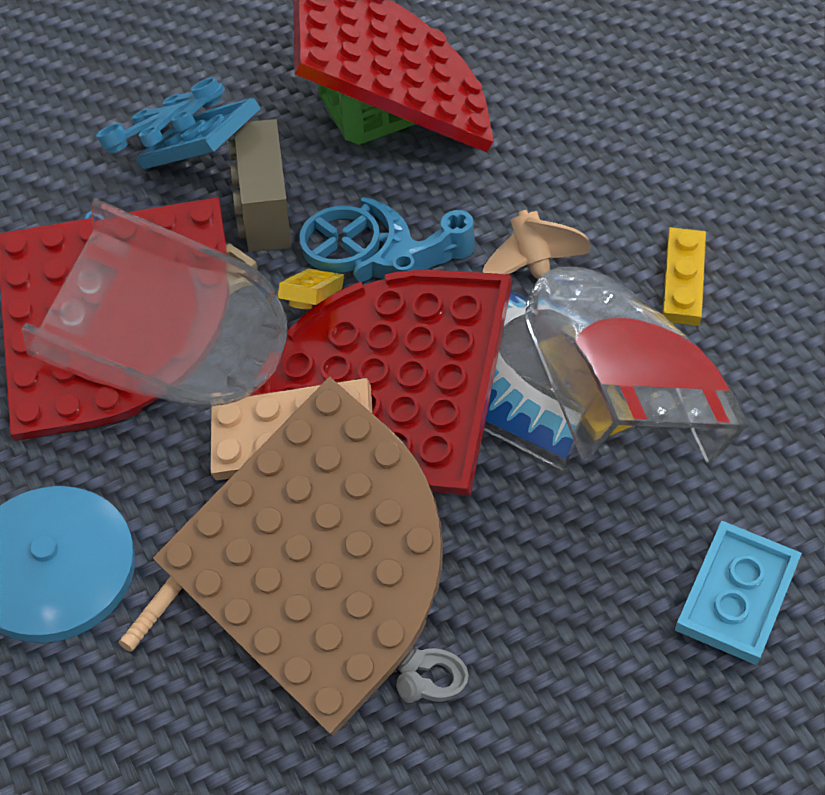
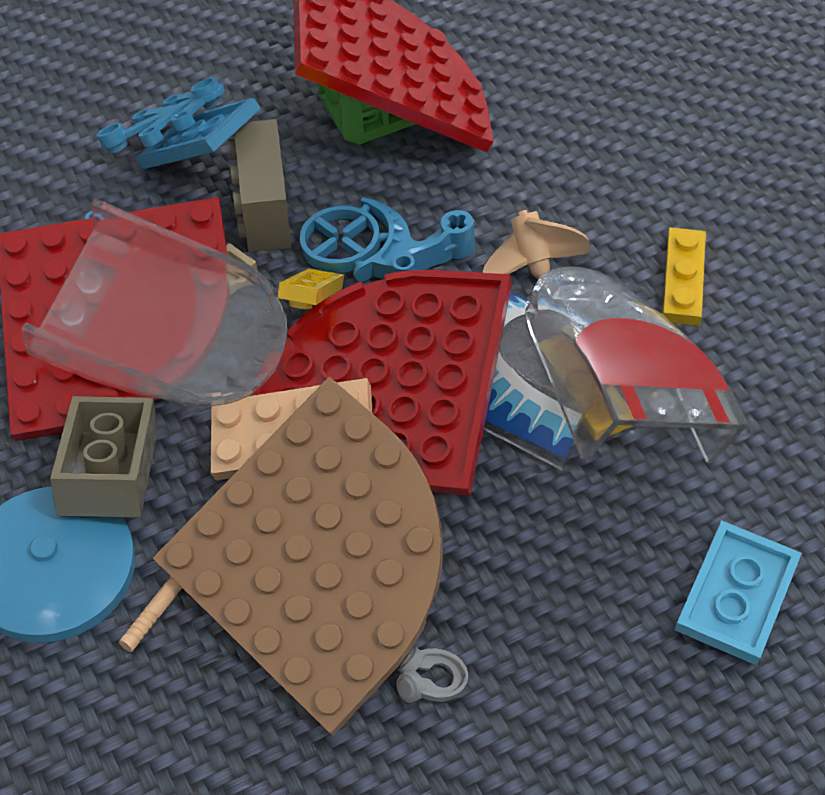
(104, 457): none -> dark tan brick

